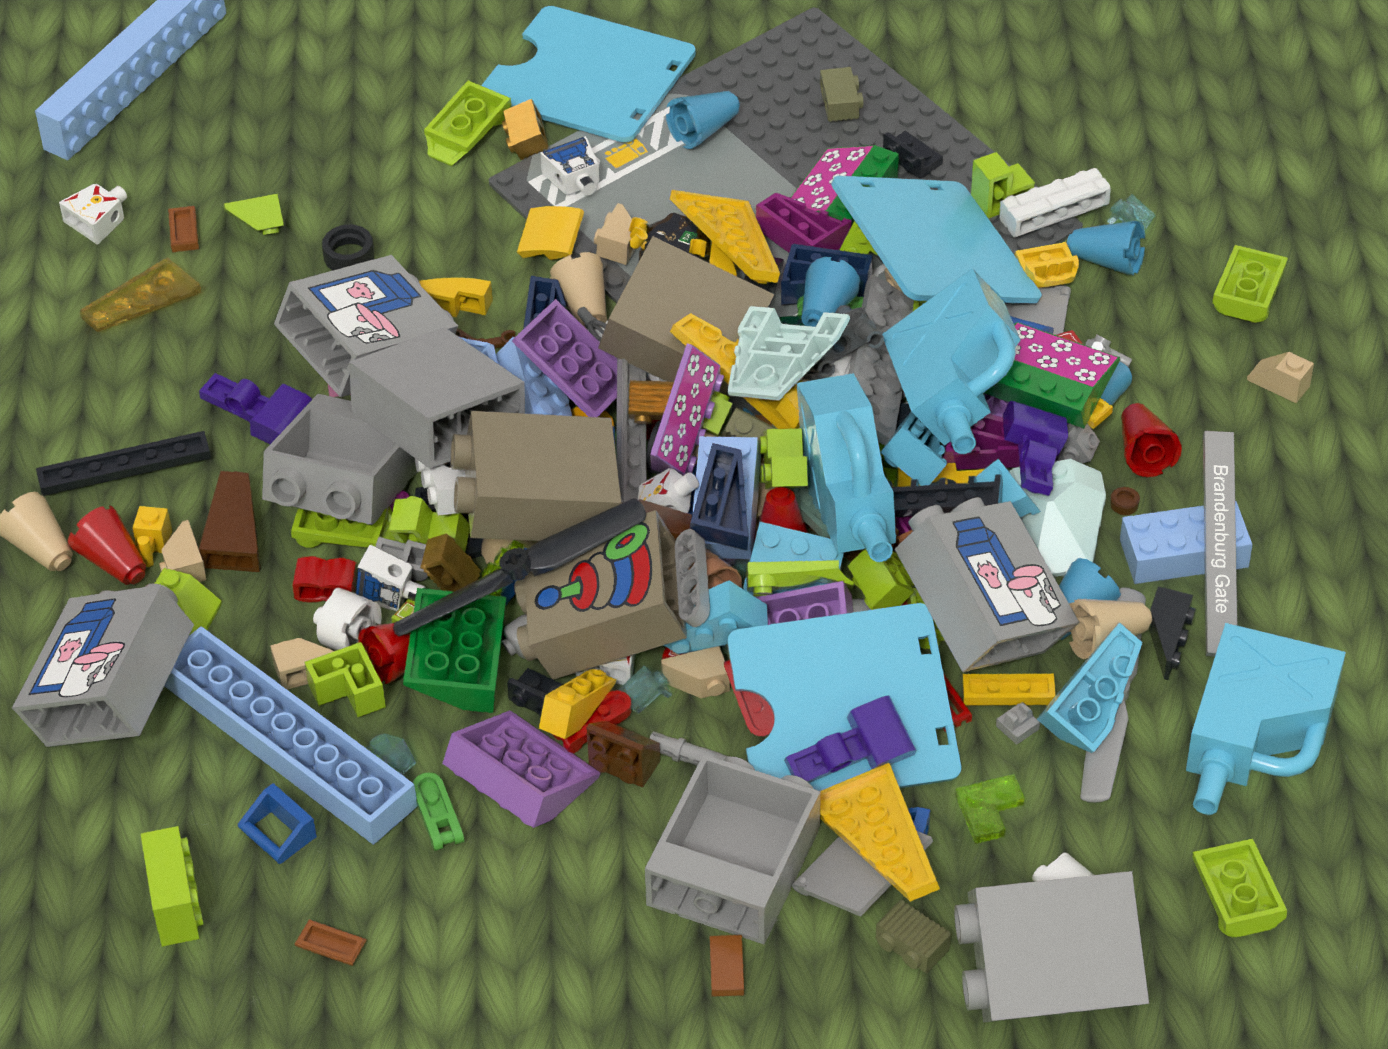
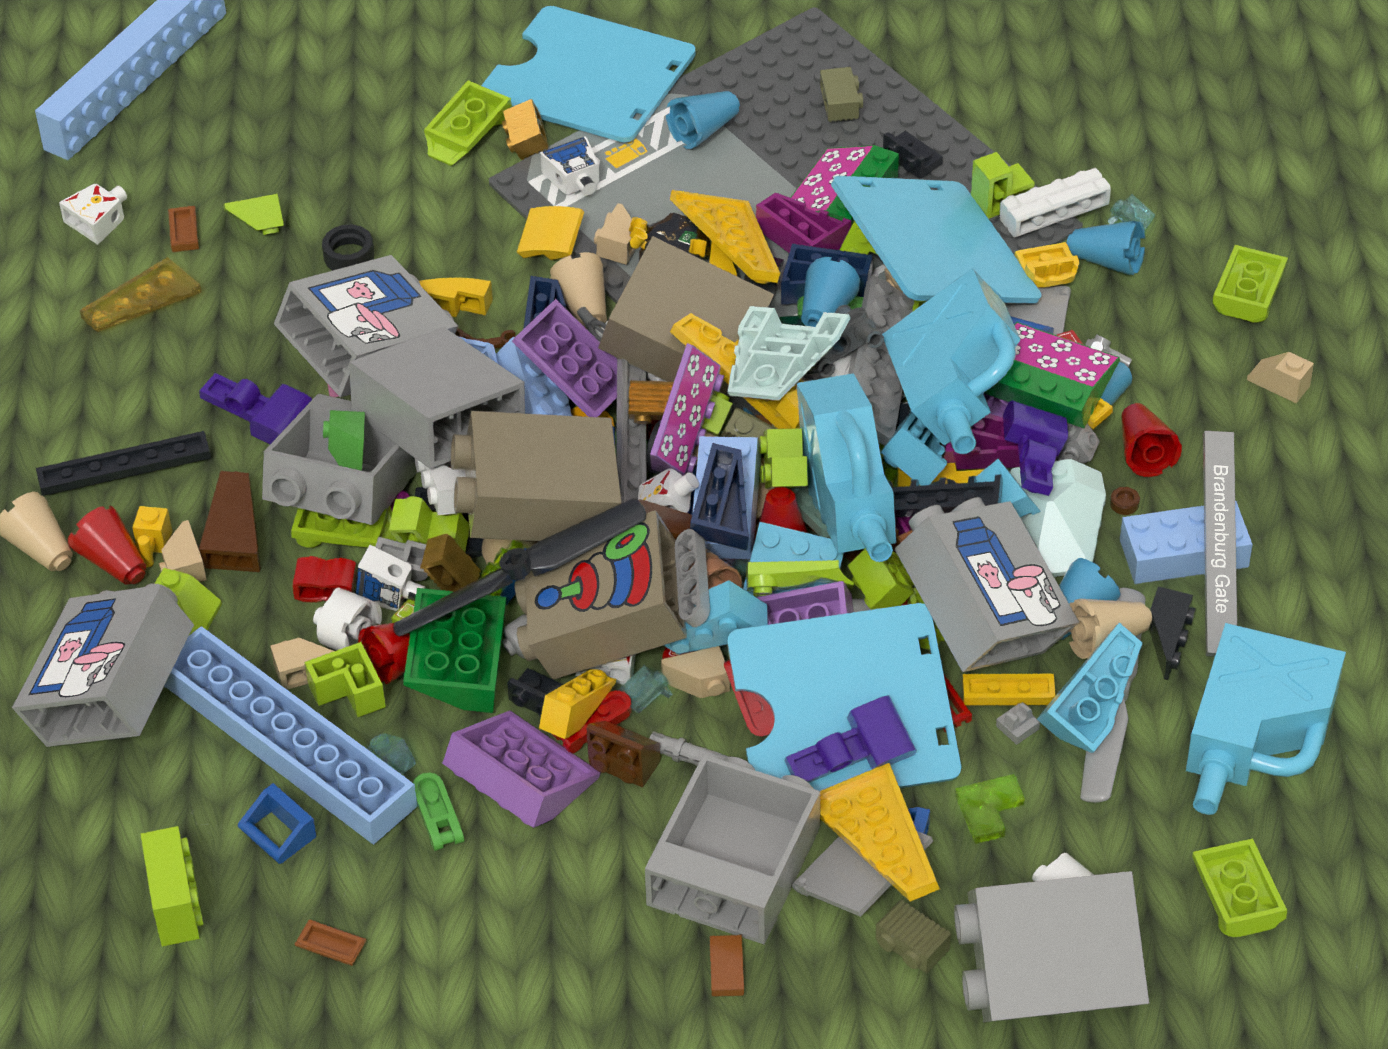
(345, 437): none -> bright green slope

